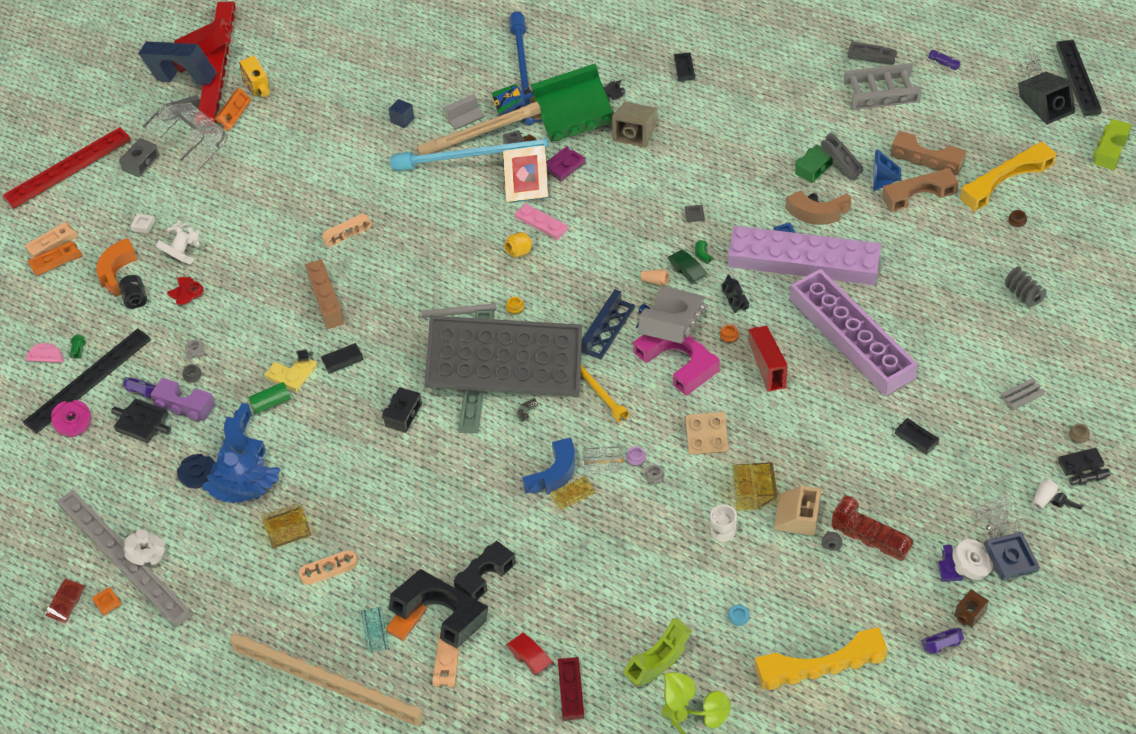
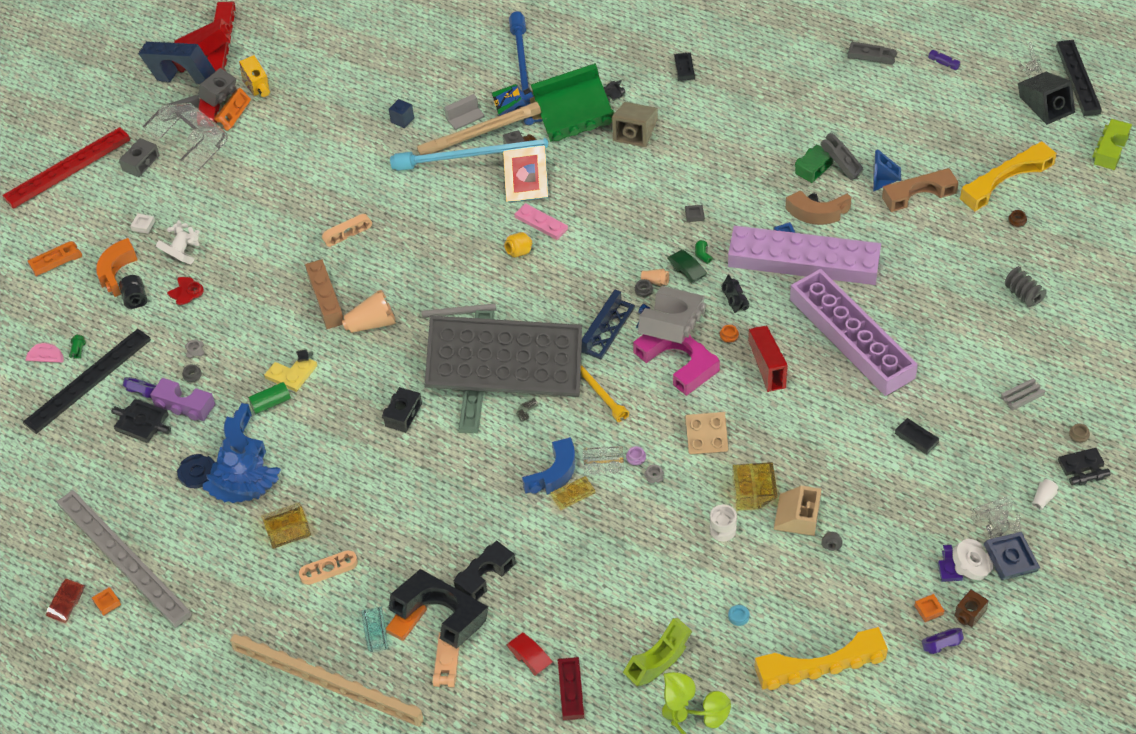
(51, 239): light nougat plate -> none
(76, 426): dark pink plate -> none
(153, 547): white plate -> none
(217, 87): none -> dark grey brick
(342, 358): black plate -> none
(370, 314): none -> light nougat cone
(514, 305): yellow plate -> none
(564, 163): magenta plate -> none
(643, 283): none -> dark grey plate
(869, 531): clear red beam -> none
(886, 97): light grey fence -> none
(907, 148): medium nougat arch -> none
(929, 608): none -> orange plate
(1061, 499): black hand -> none

